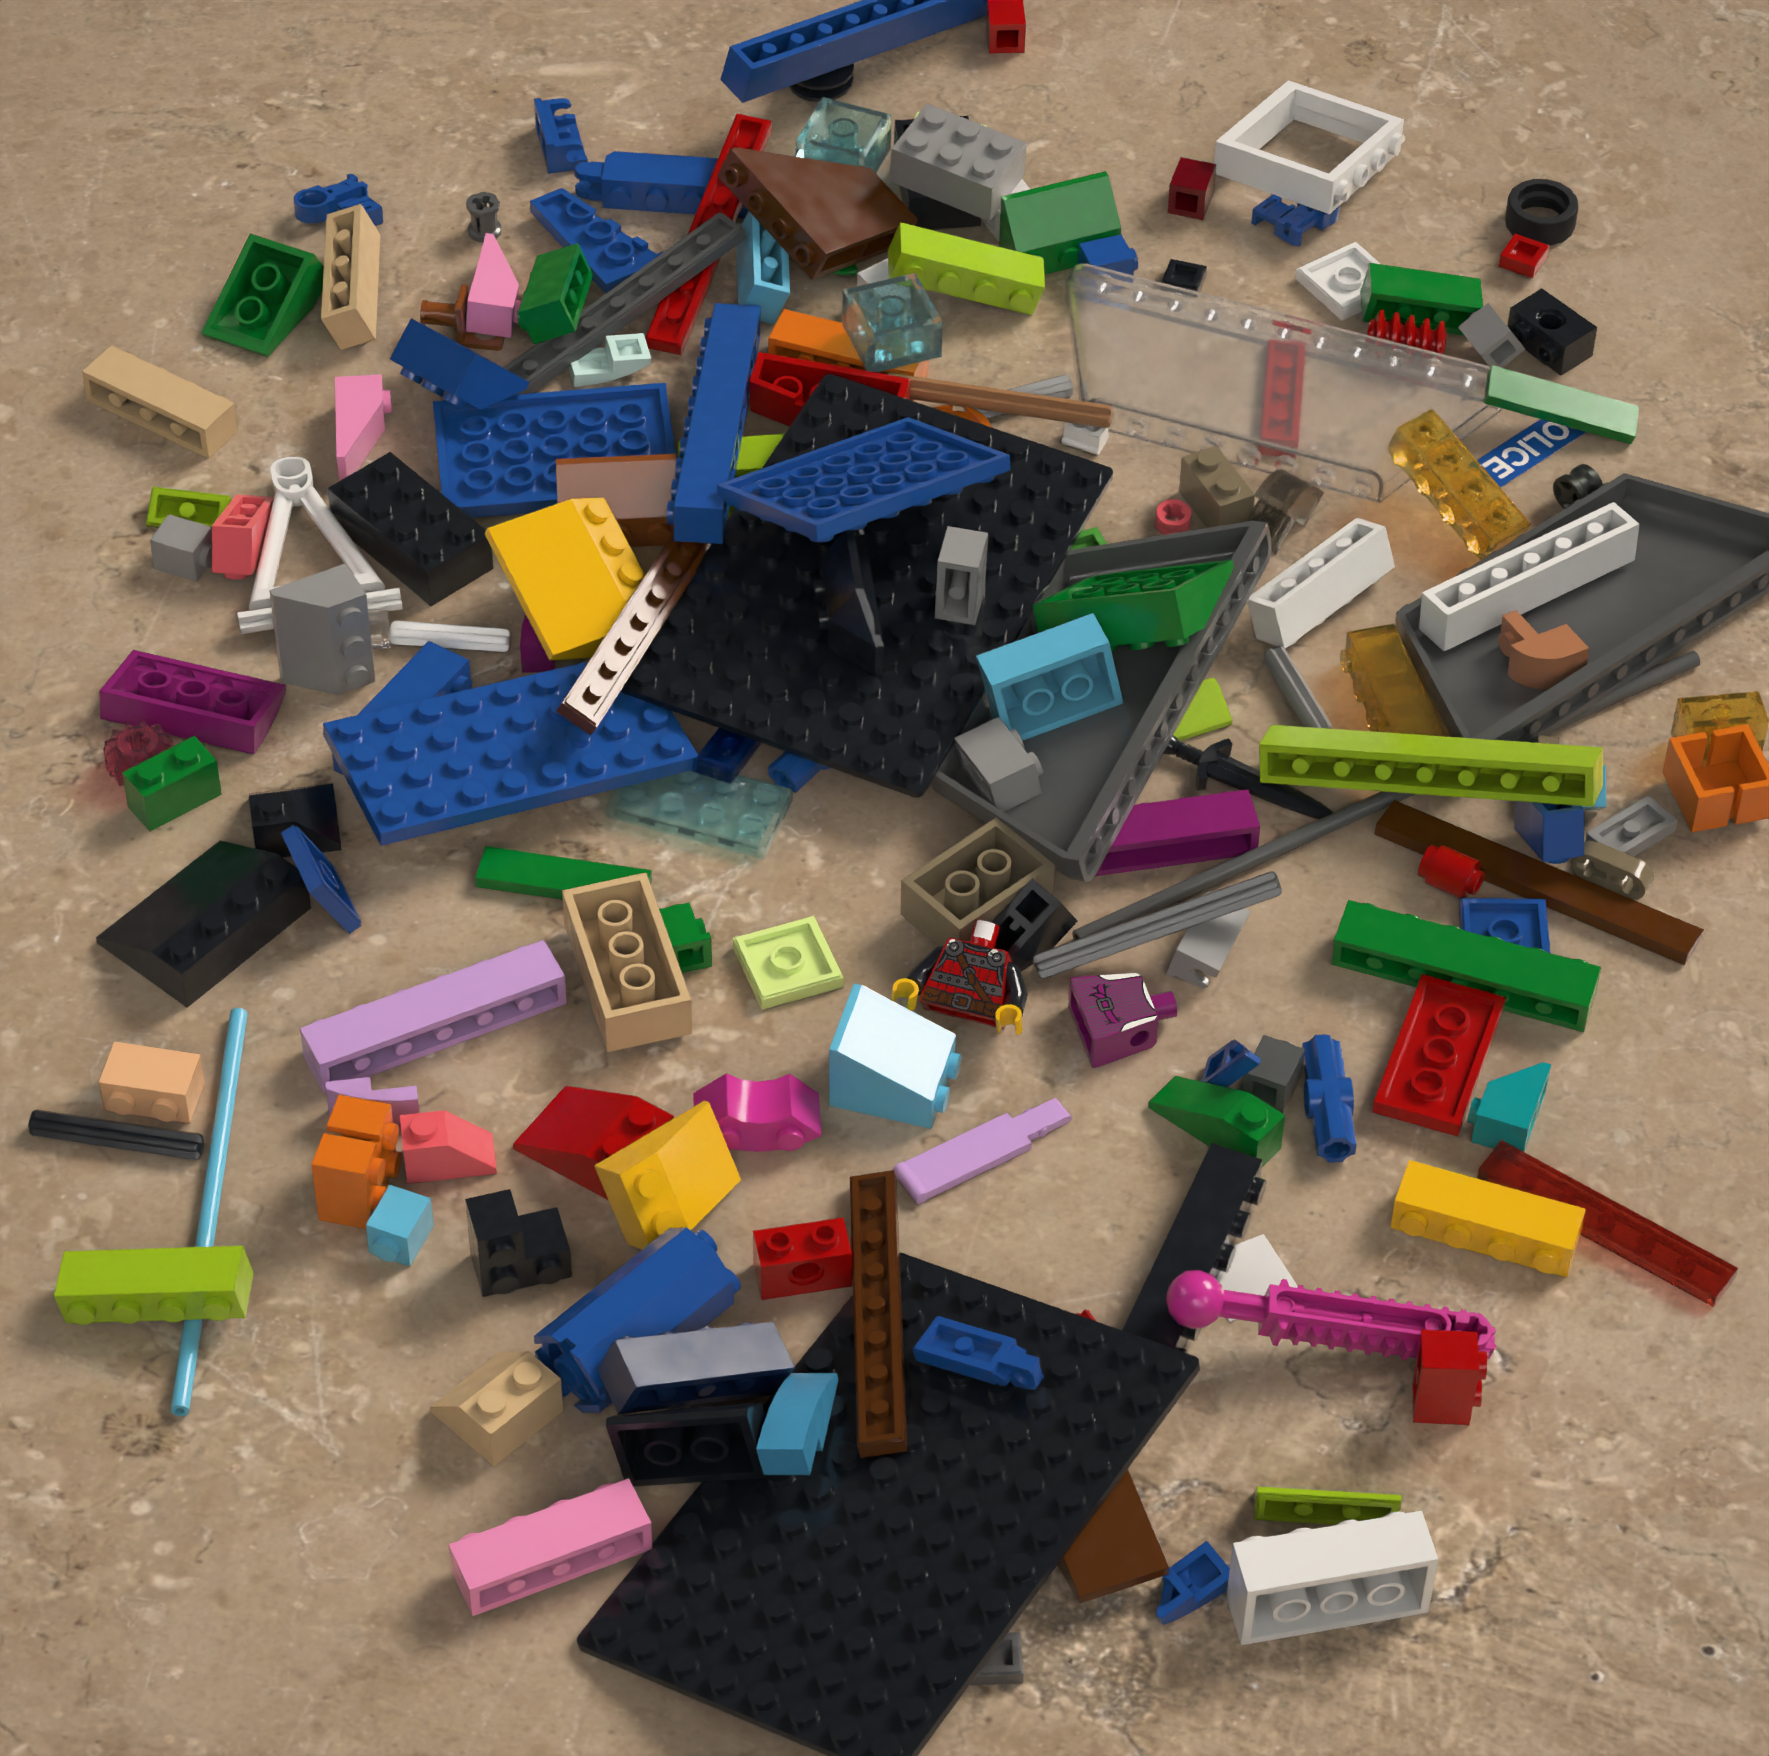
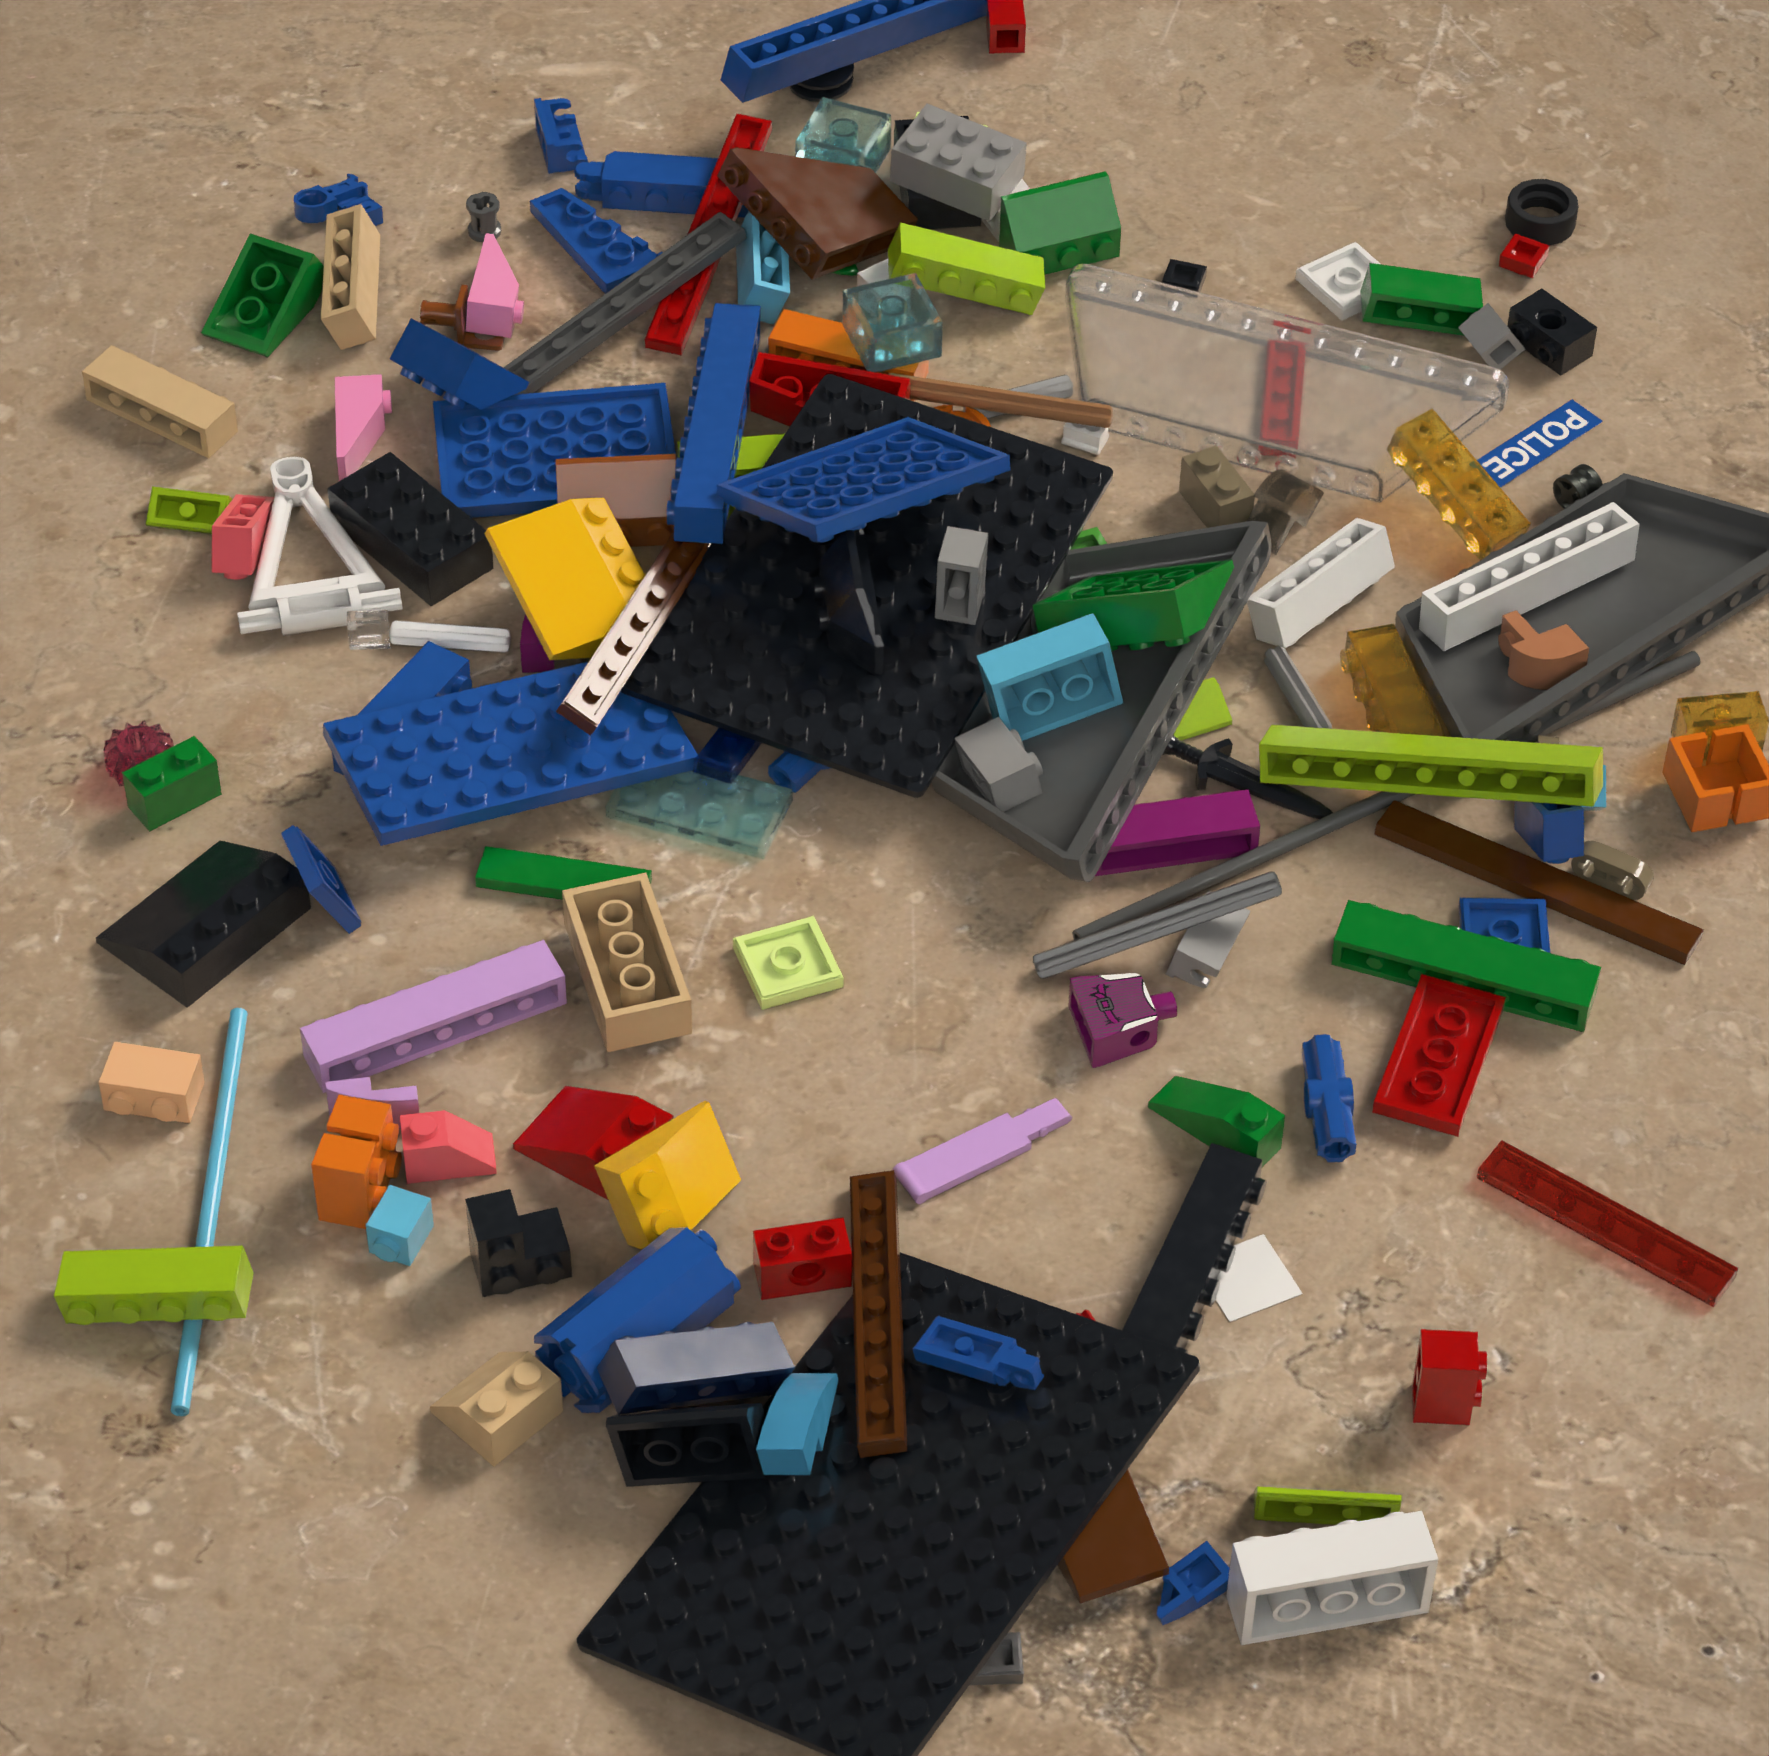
(116, 1134): black axle -> none
(182, 548): light grey brick -> none
(192, 701): magenta slope -> none
(306, 807): black slope -> none
(323, 632): light grey slope -> none
(550, 1546): bright pink brick -> none
(555, 294): green brick -> none
(618, 359): light aqua slope -> none
(687, 937): green brick -> none
(763, 1113): dark pink brick -> none
(890, 1061): slope -> none
(968, 981): torso -> none
(972, 882): dark tan brick -> none
(1032, 924): black slope -> none
(1109, 254): blue brick -> none
(1172, 508): coral bush -> none
(1191, 188): dark red brick -> none
(1229, 1064): blue tile -> none
(1241, 160): white window -> none
(1277, 1073): dark grey brick -> none
(1296, 220): blue piece -> none
(1320, 1317): dark pink gear -> none
(1408, 333): red piece -> none
(1451, 871): red brick -> none
(1487, 1218): yellow brick -> none
(1509, 1107): teal slope -> none
(1561, 404): tile -> none
(1635, 827): light grey plate -> none

